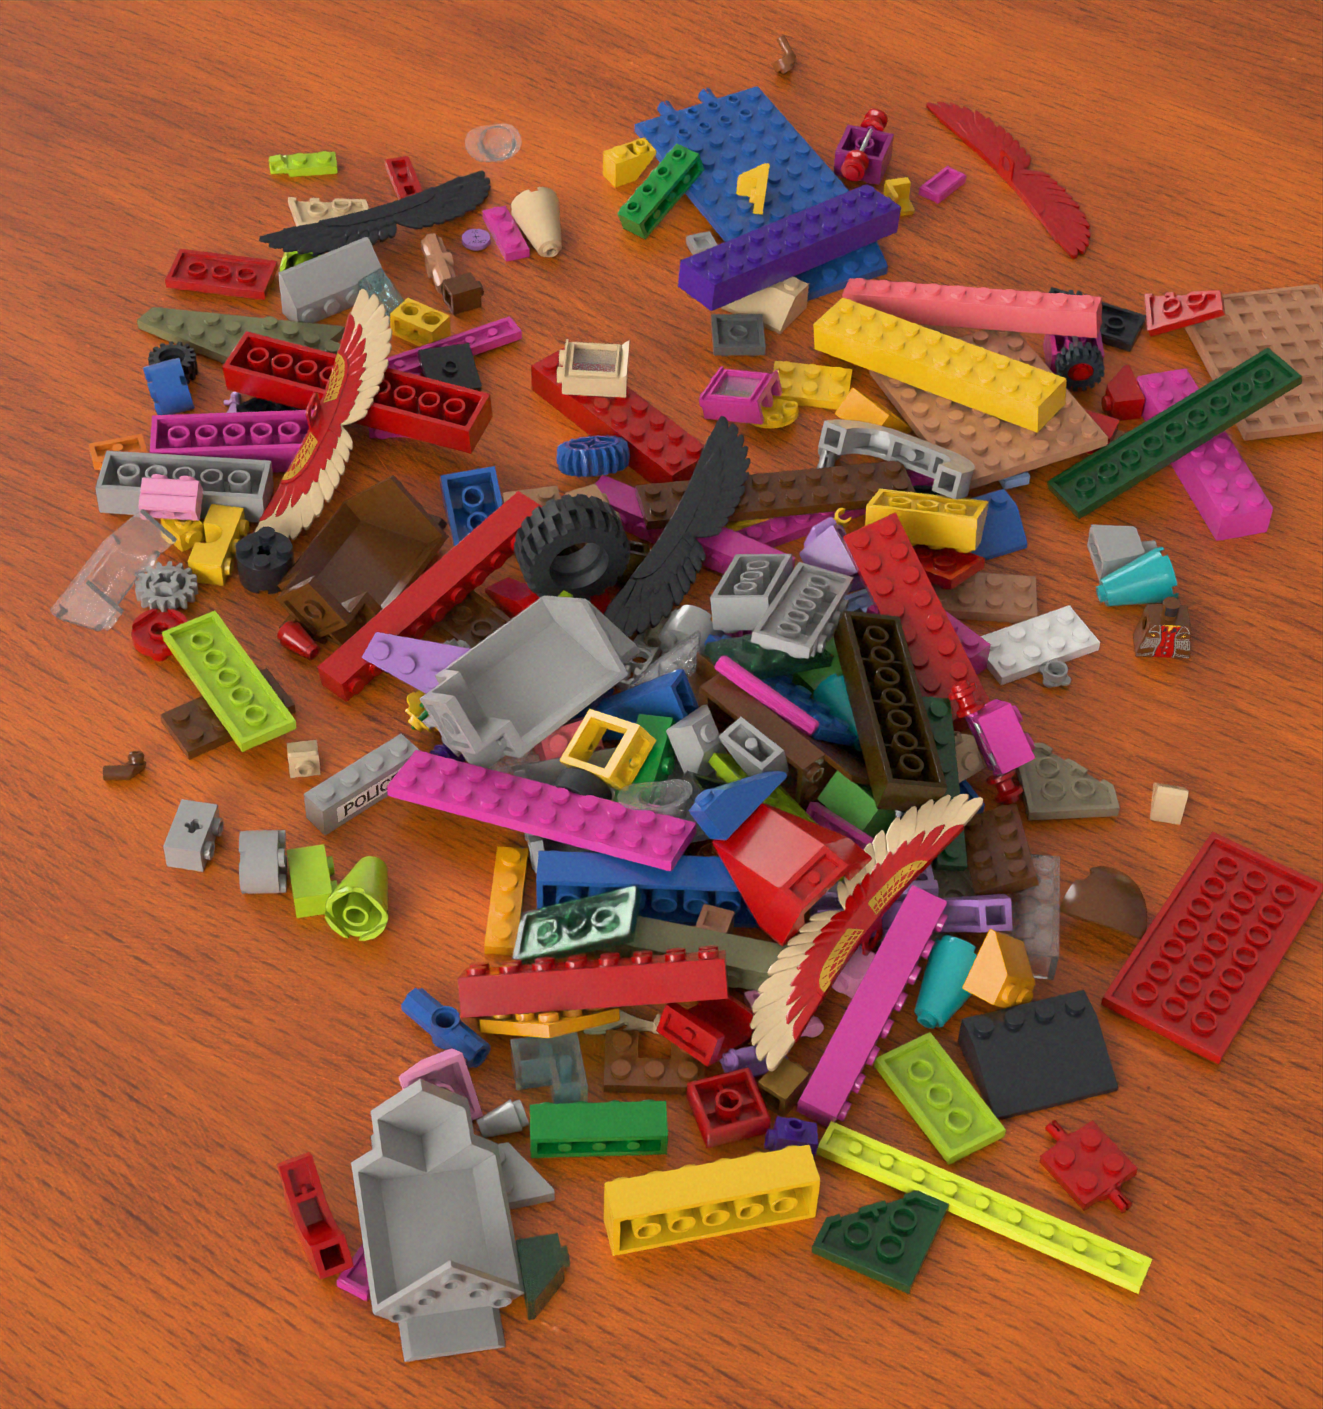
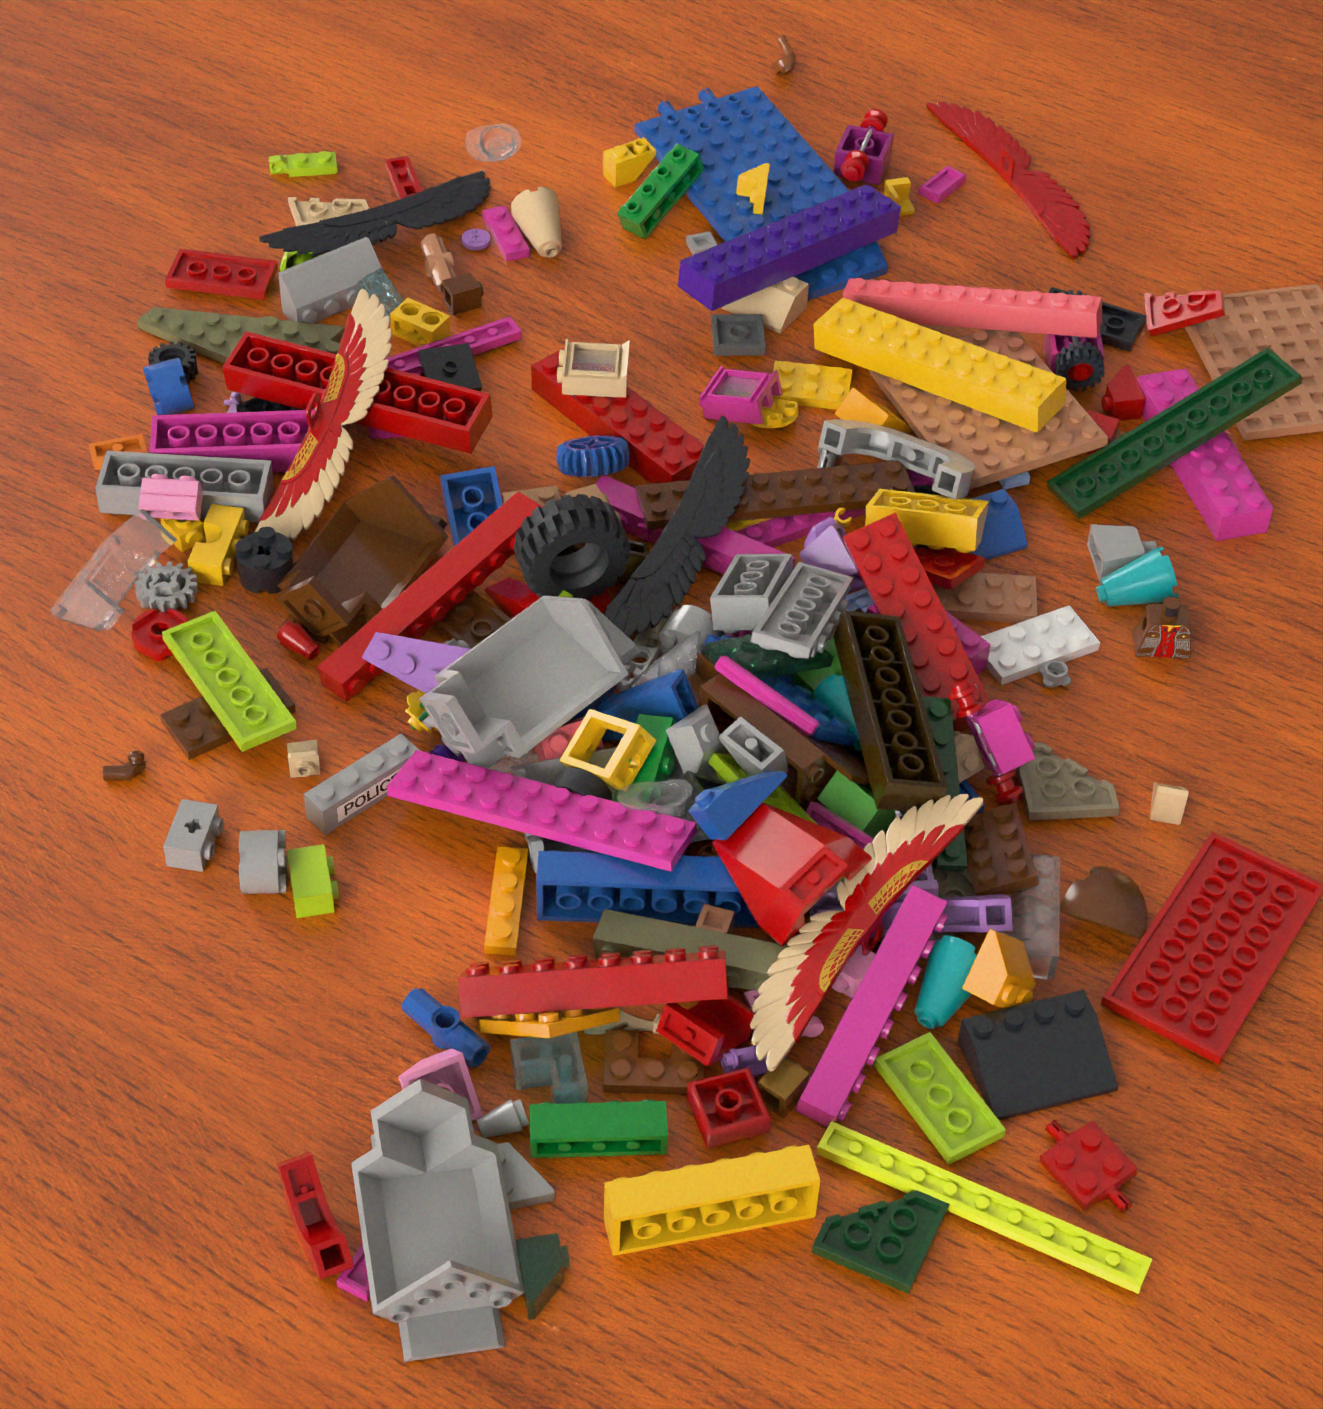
(360, 901): lime cone -> none
(578, 926): clear green plate -> none
(791, 1132): dark purple brick -> none

